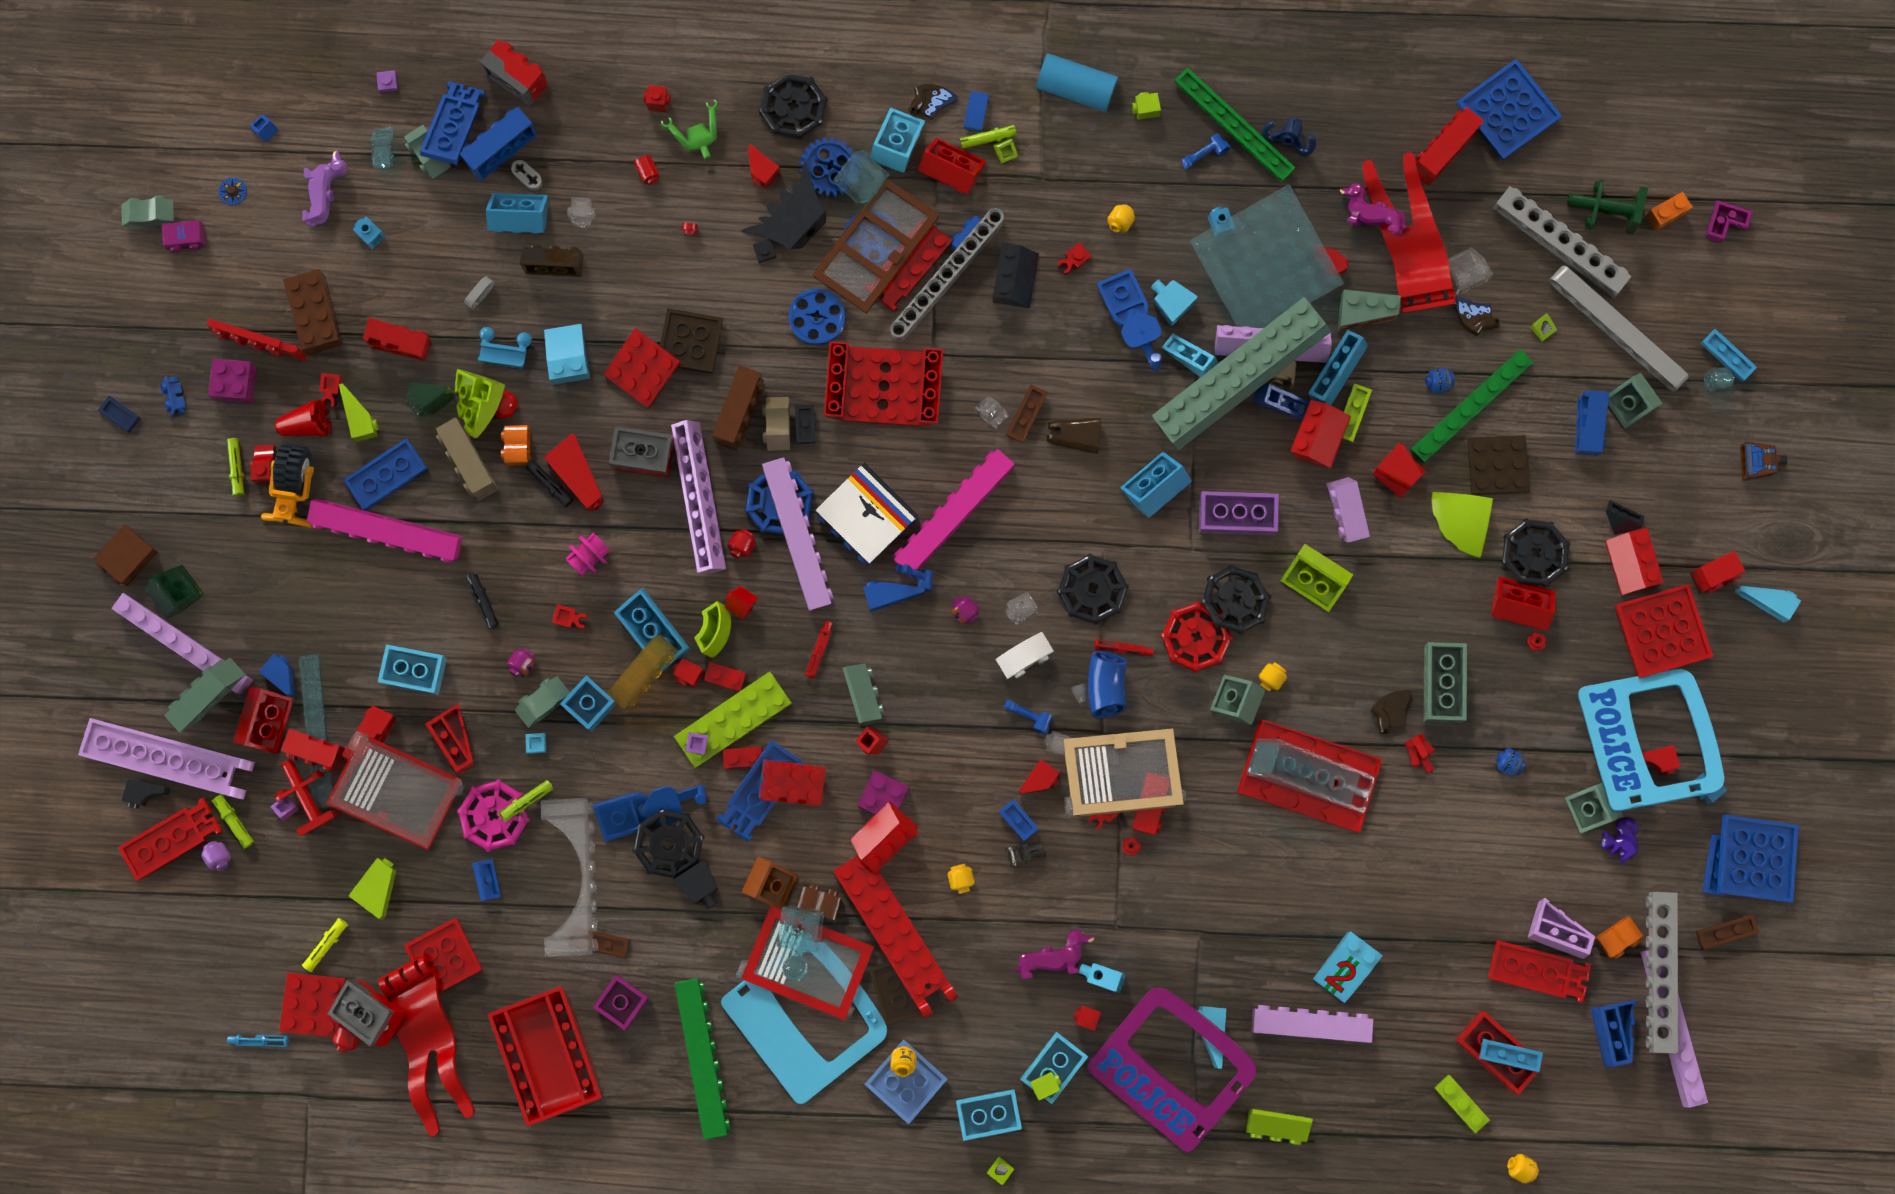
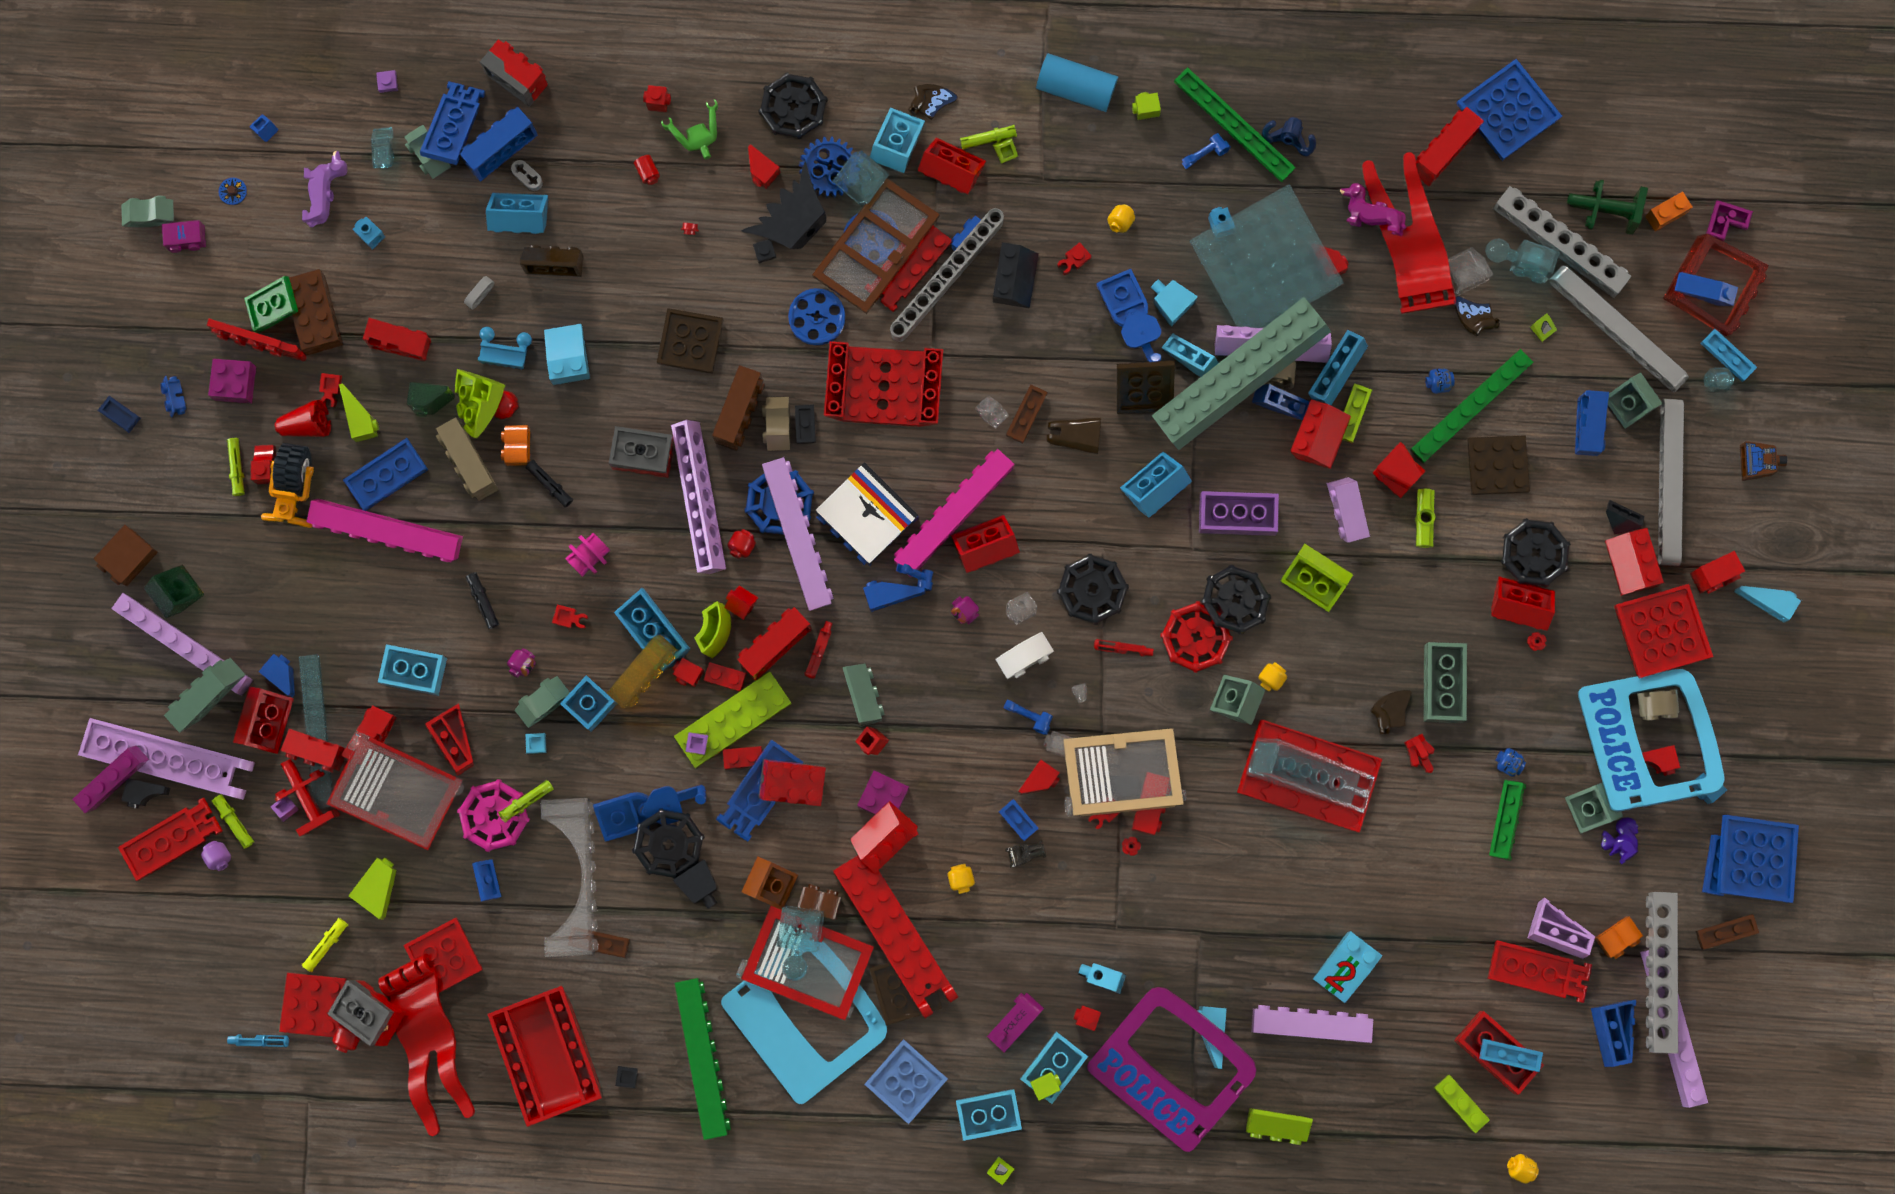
(110, 779): none -> magenta brick
(271, 304): none -> green tile
(572, 467): red slope -> none
(581, 211): clear brick -> none
(621, 1002): magenta brick -> none
(626, 1077): none -> black plate
(642, 368): red plate -> none
(774, 643): none -> red brick
(903, 1061): yellow head -> none
(976, 111): blue slope -> none
(985, 544): none -> red slope
(1015, 1021): none -> magenta door
(1055, 959): magenta animal -> none
(1106, 684): blue brick -> none
(1144, 386): none -> dark brown plate
(1366, 308): sand green wedge -> none
(1425, 530): none -> lime piece
(1463, 519): lime brick -> none
(1507, 820): none -> green hinge
(1528, 260): none -> clear light blue brick
(1658, 703): none -> dark tan brick
(1670, 482): none -> light grey beam
(1691, 265): none -> clear red windscreen
(1706, 289): none -> blue slope

